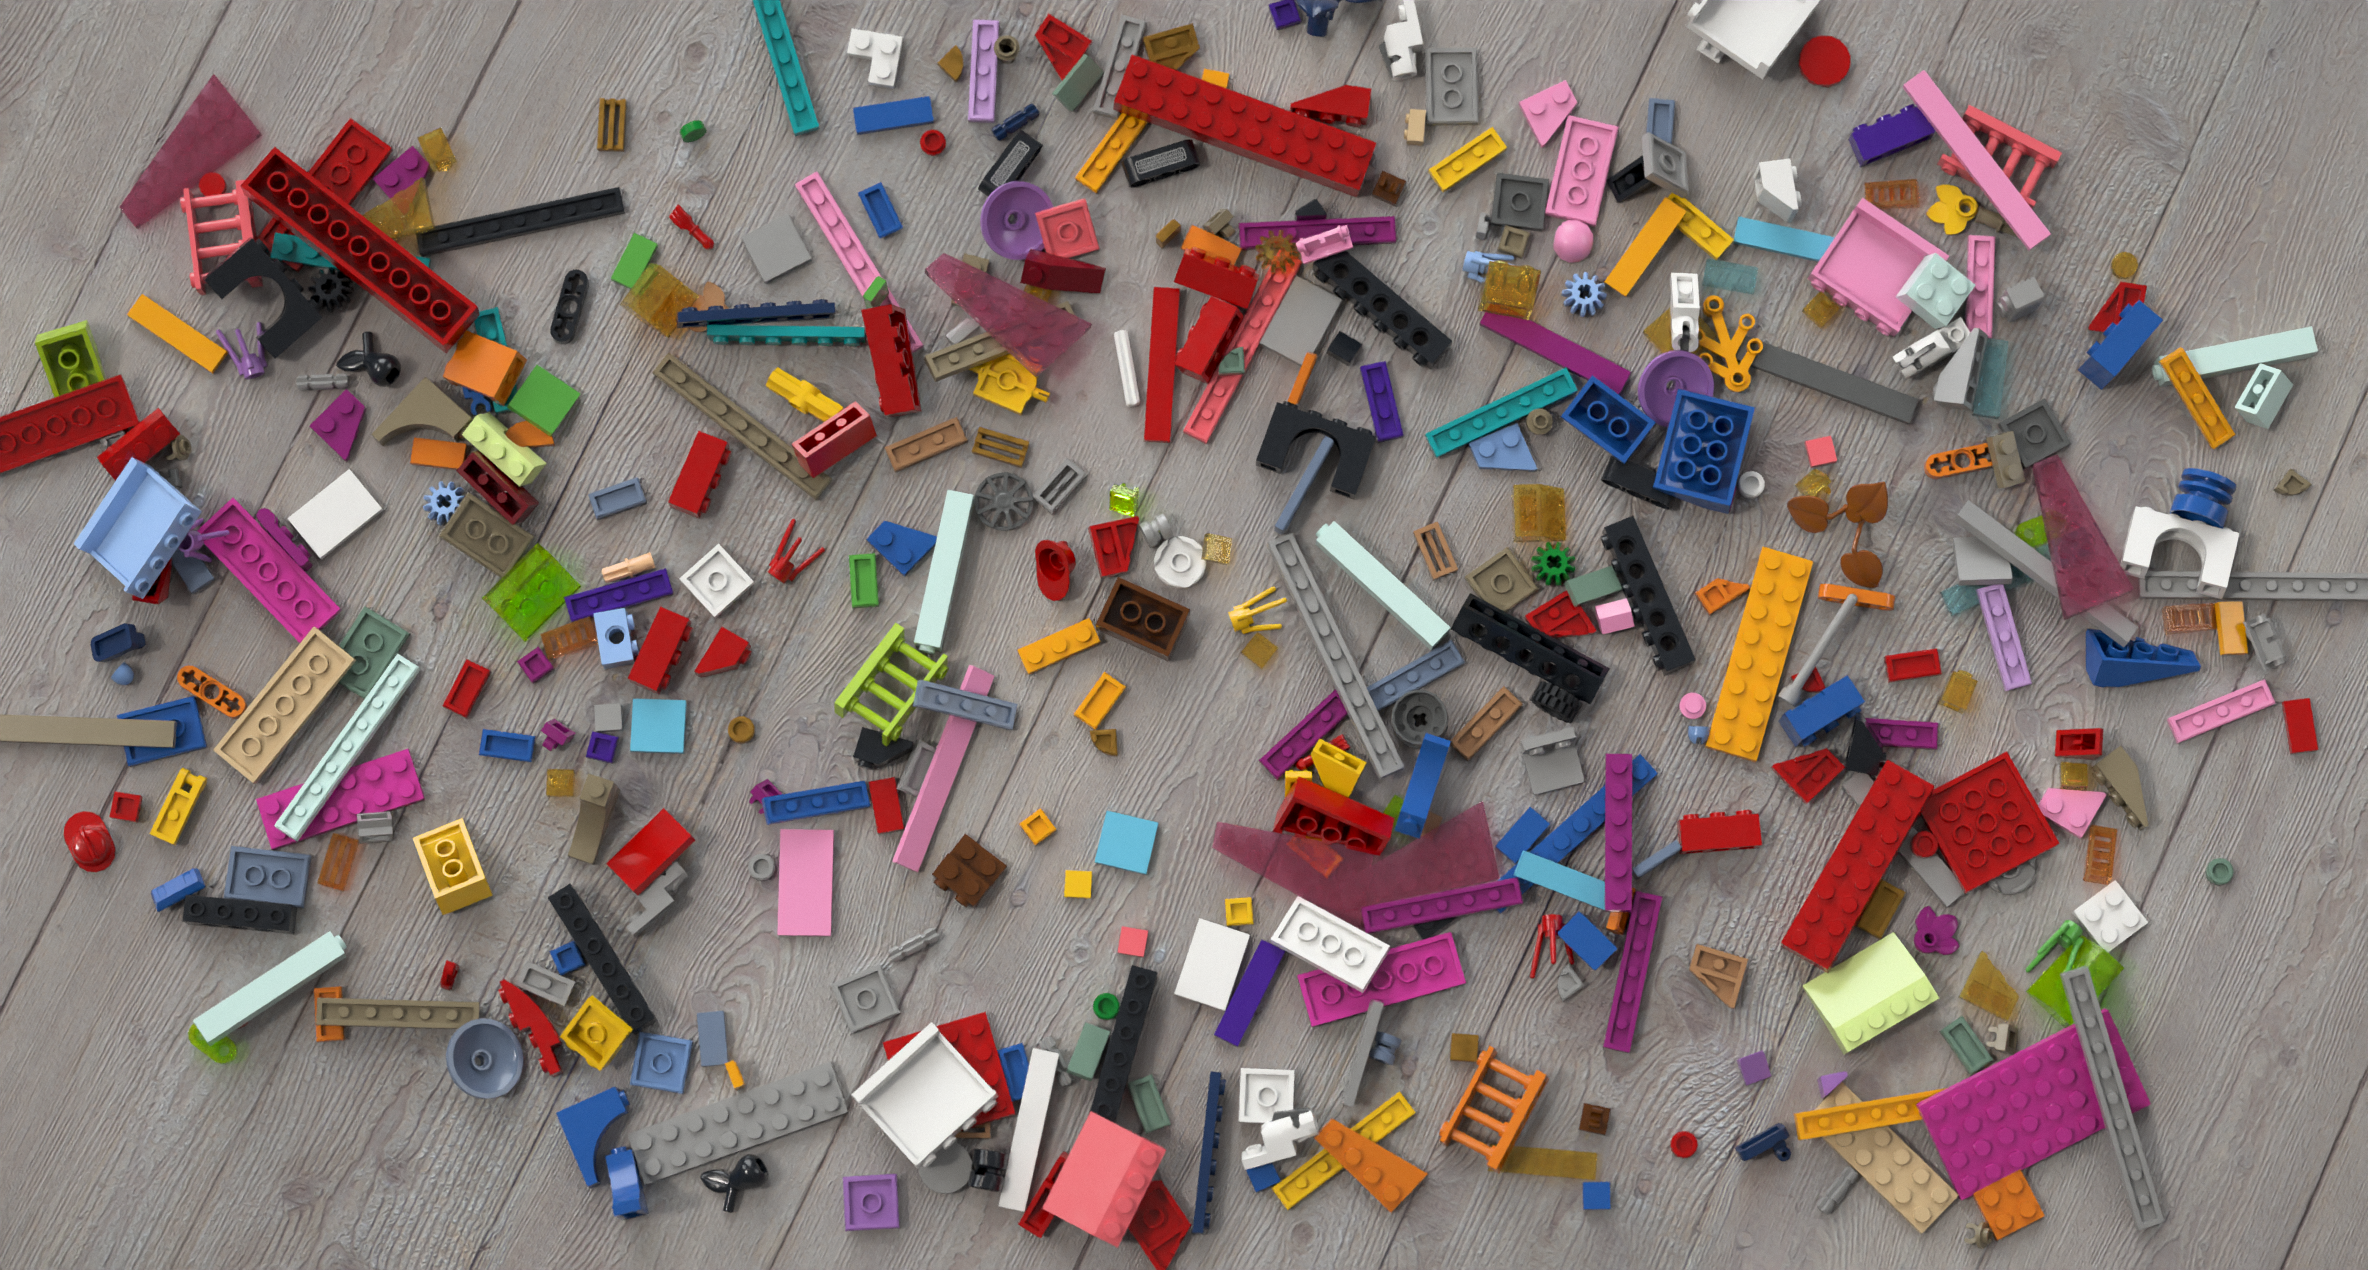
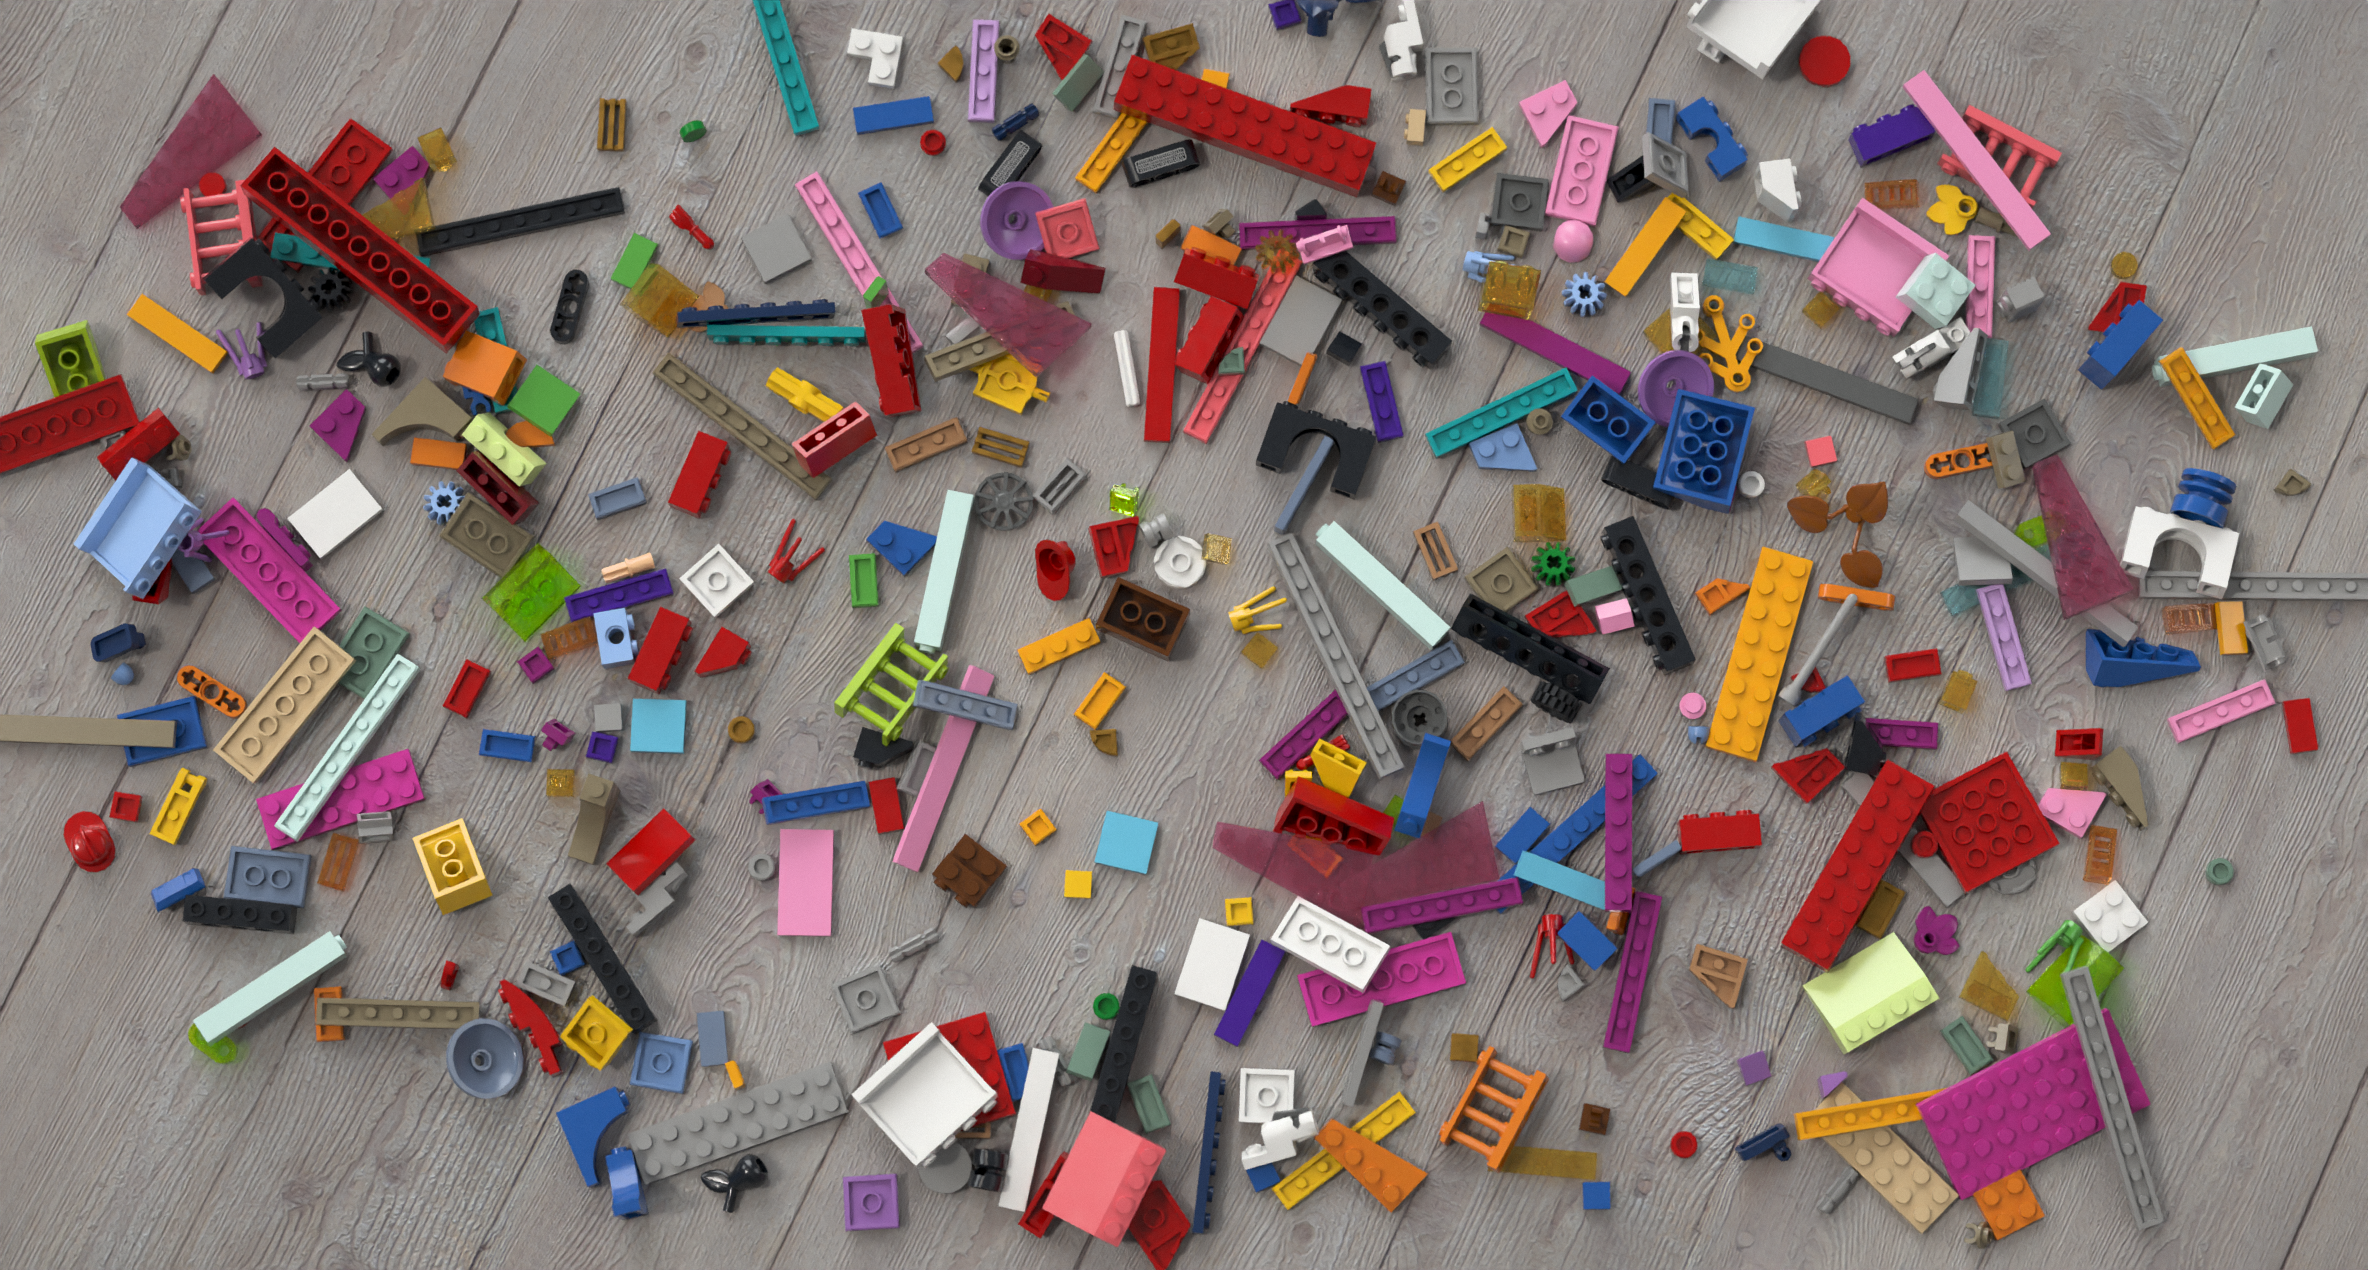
(1132, 942): coral tile -> none
(1702, 119): none -> blue arch

